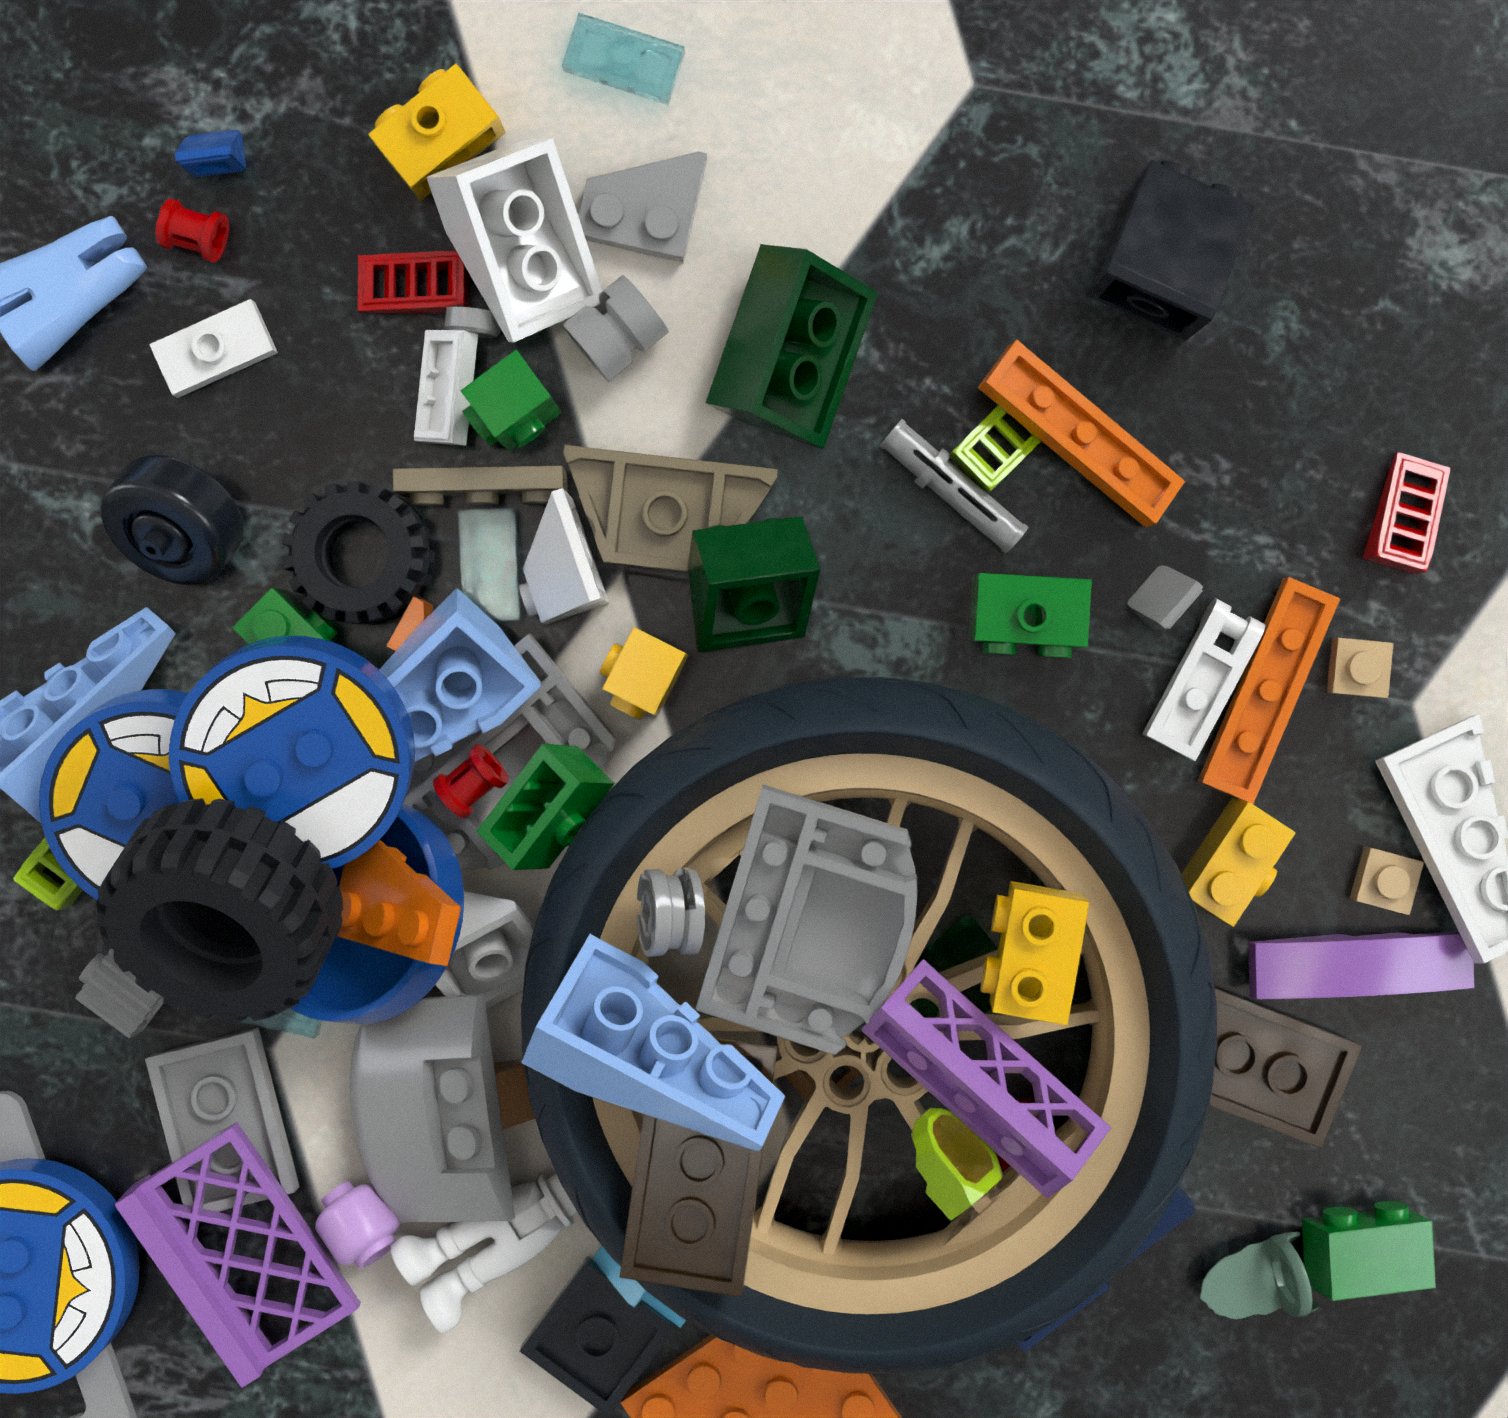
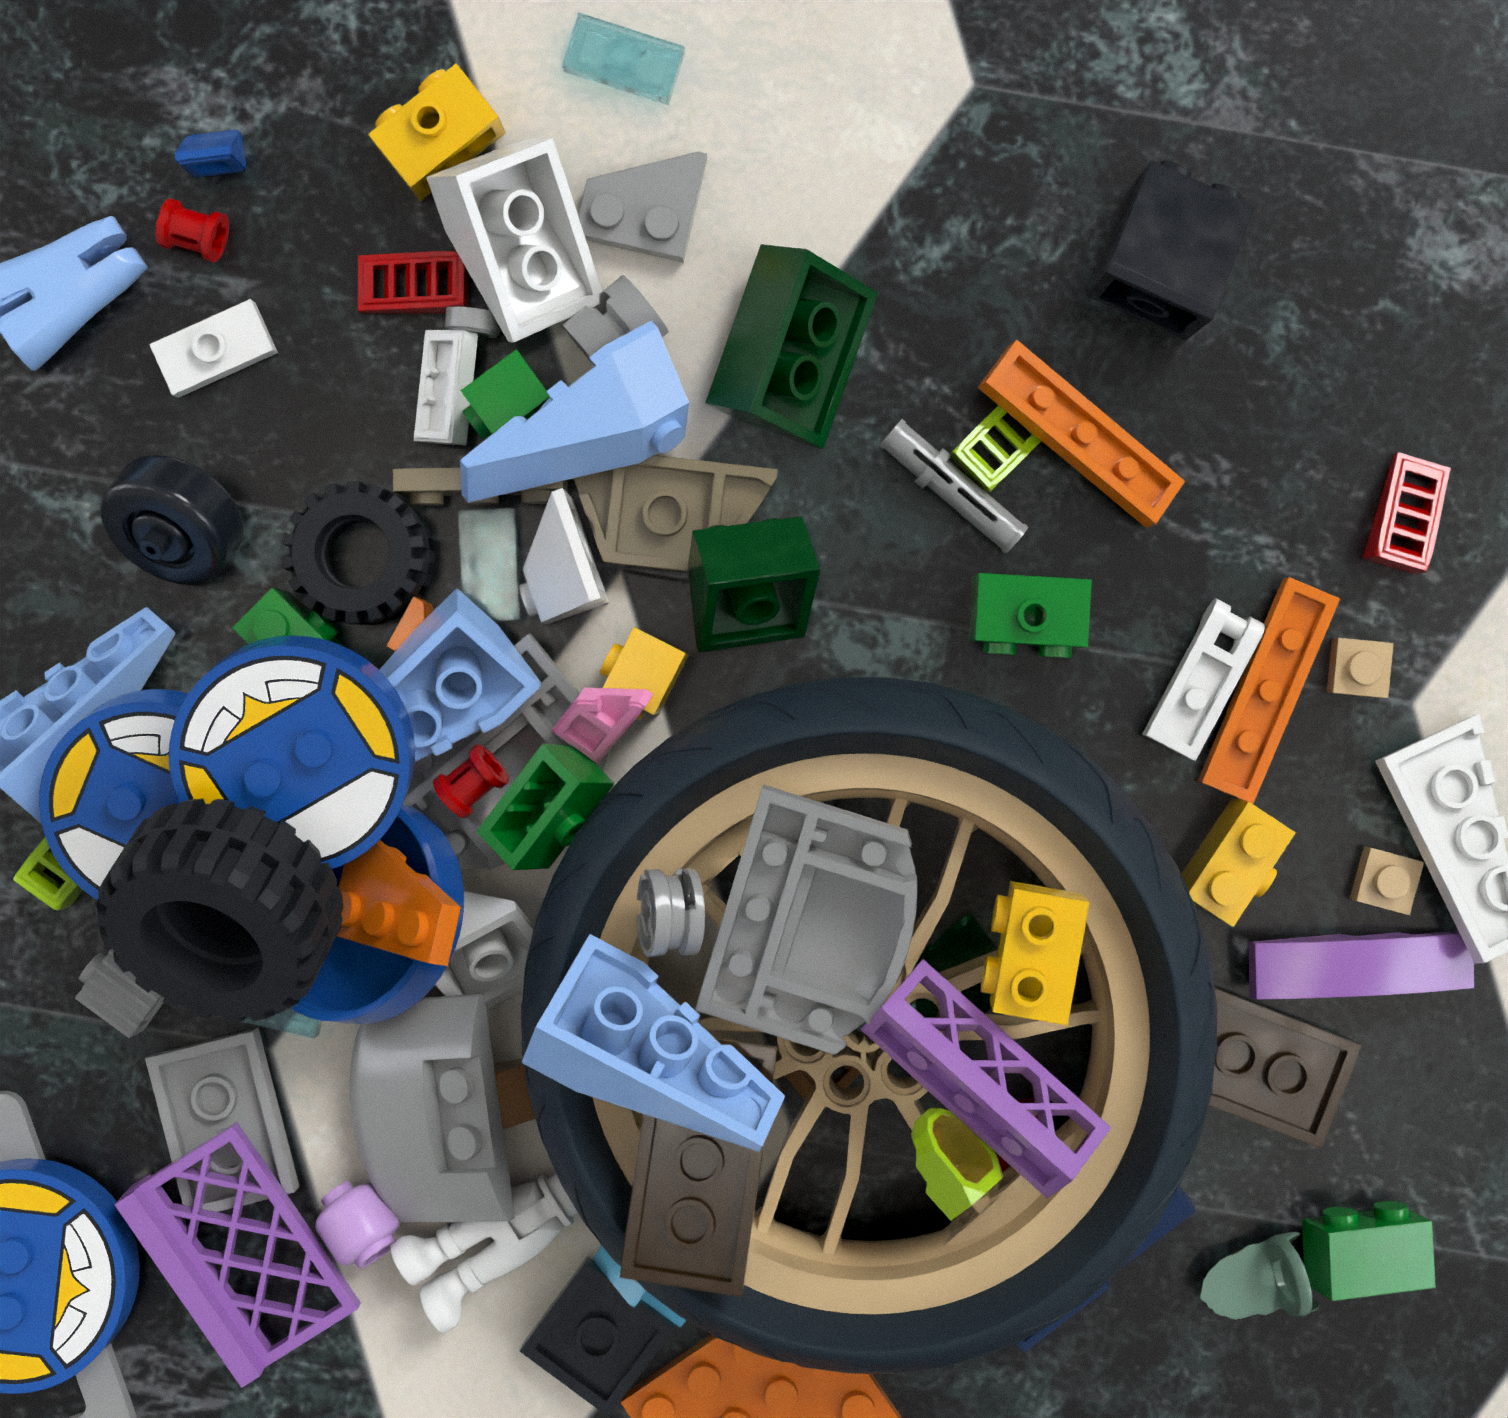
(600, 718): none -> bright pink tile
(601, 422): none -> light blue wedge
(1164, 597): light grey slope -> none

